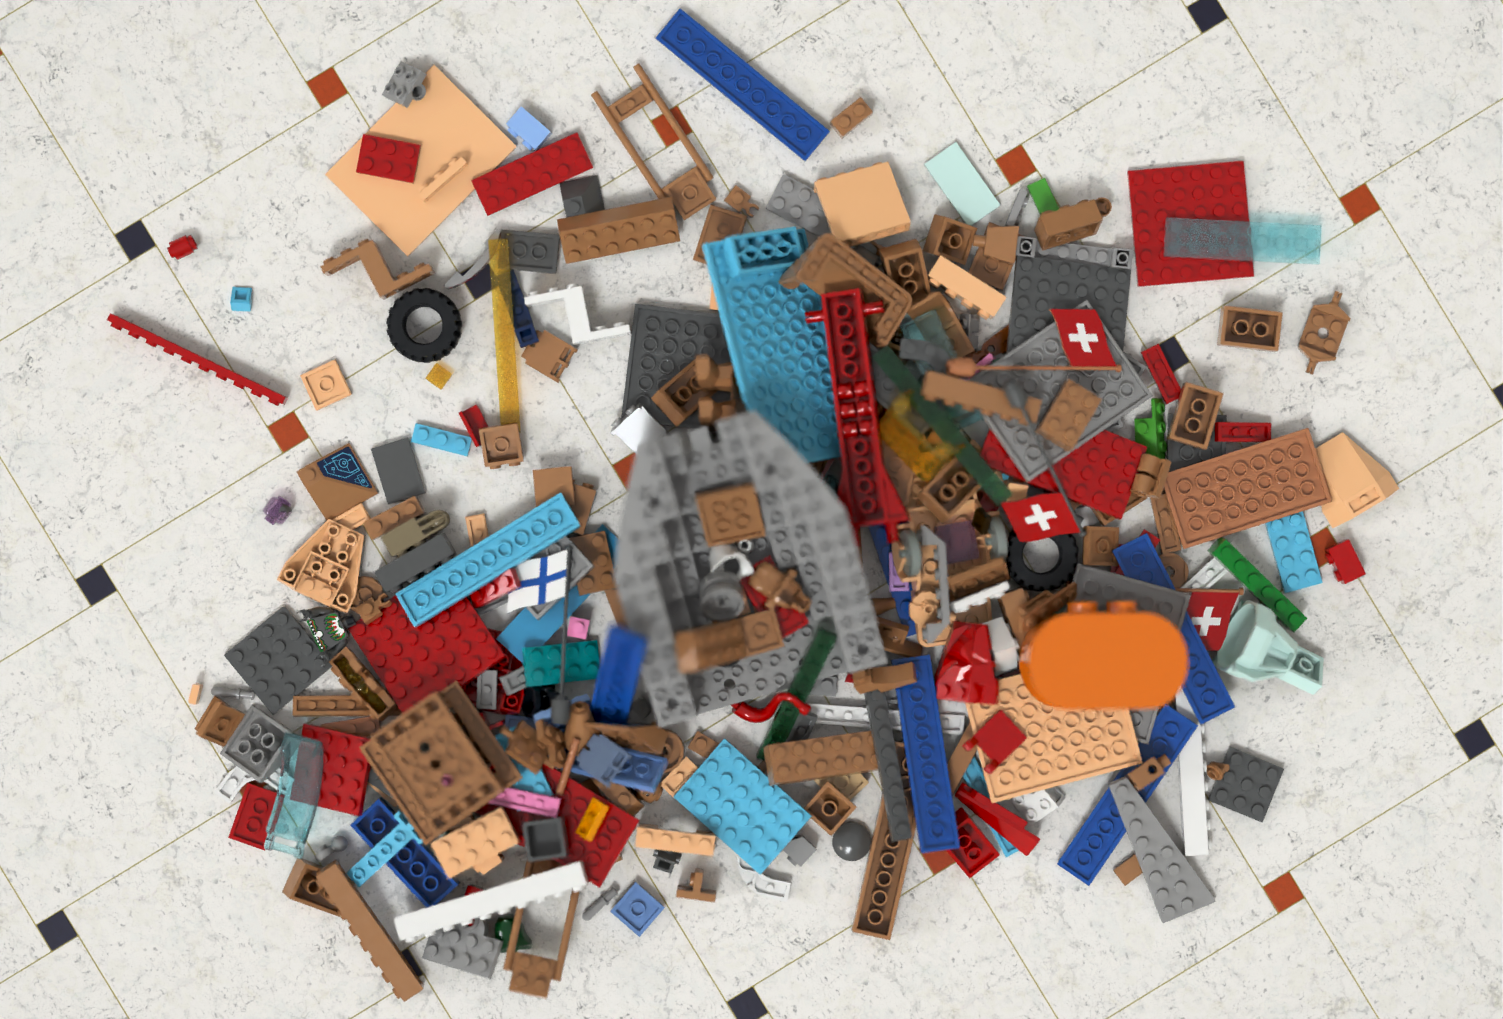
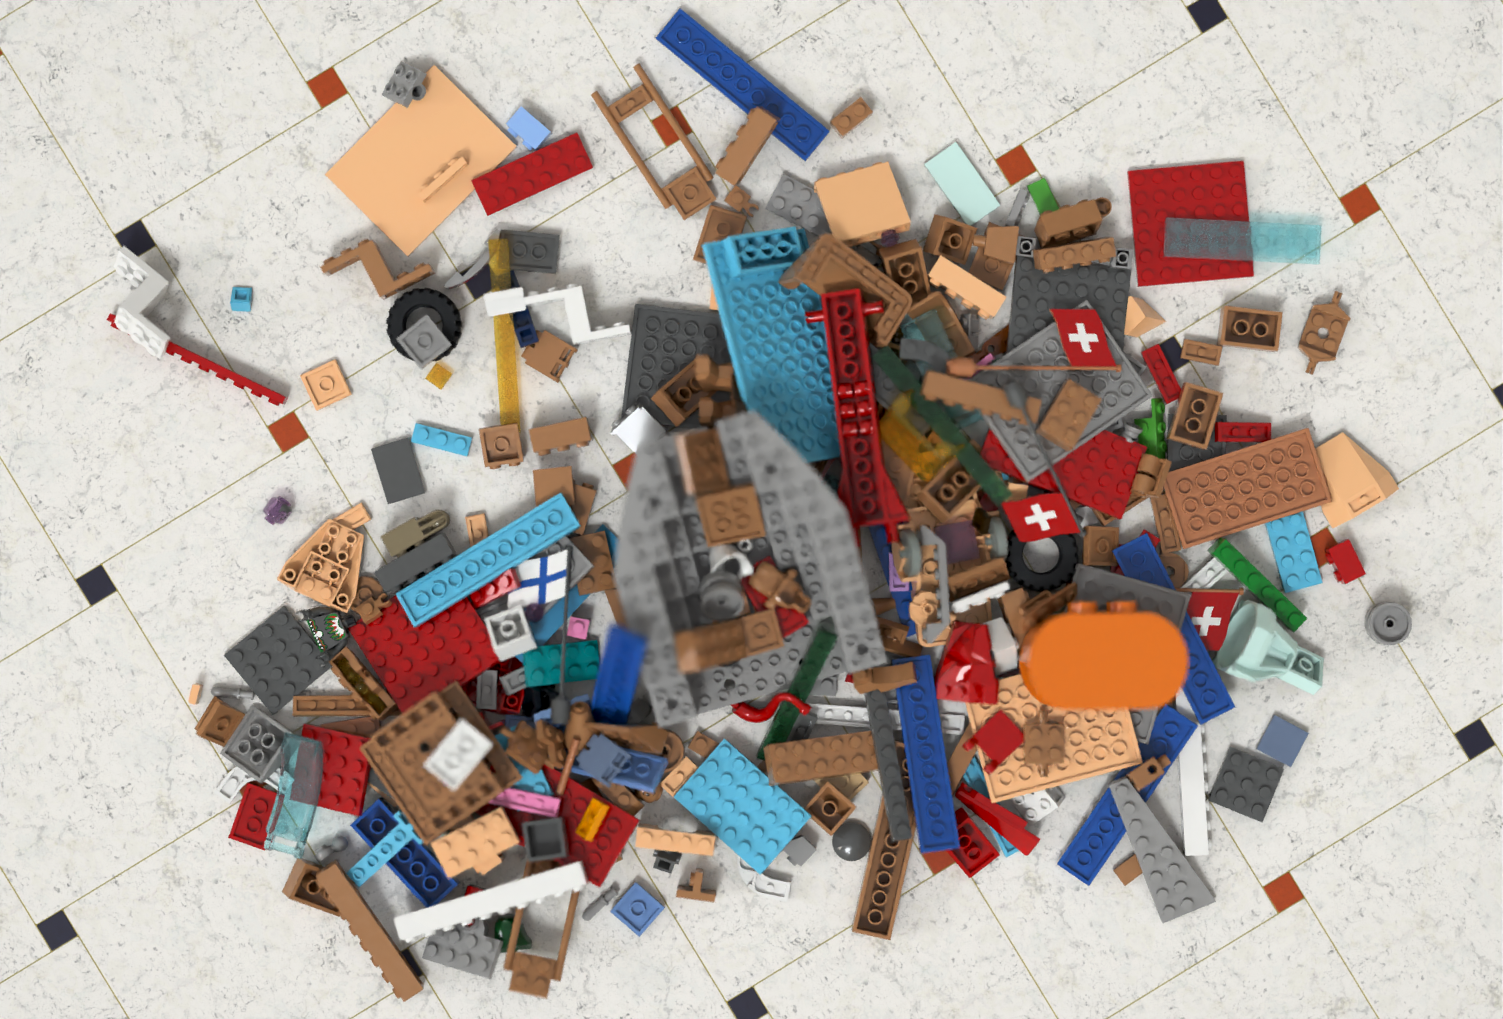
(142, 301): none -> white bracket
(182, 247): red brick -> none
(337, 482): medium nougat slope -> none
(388, 158): red plate -> none
(394, 517): medium nougat brick -> none
(424, 342): none -> light grey plate
(458, 754): none -> white plate
(473, 421): red panel -> none
(504, 301): none -> white panel
(510, 633): none -> white brick
(534, 612): none -> clear purple plate
(560, 436): none -> medium nougat brick
(581, 196): dark grey slope -> none
(618, 230): medium nougat brick -> none
(702, 461): none -> medium nougat plate
(747, 145): none -> medium nougat brick
(890, 238): none -> plate
(1043, 743): none -> medium nougat plate
(1073, 253): none -> medium nougat brick
(1131, 432): none -> light grey wheel
(1140, 317): none -> light nougat slope
(1201, 352): none -> medium nougat plate
(1216, 770): medium nougat plate -> none
(1282, 740): none -> sand blue tile
(1396, 631): none -> light grey wheel

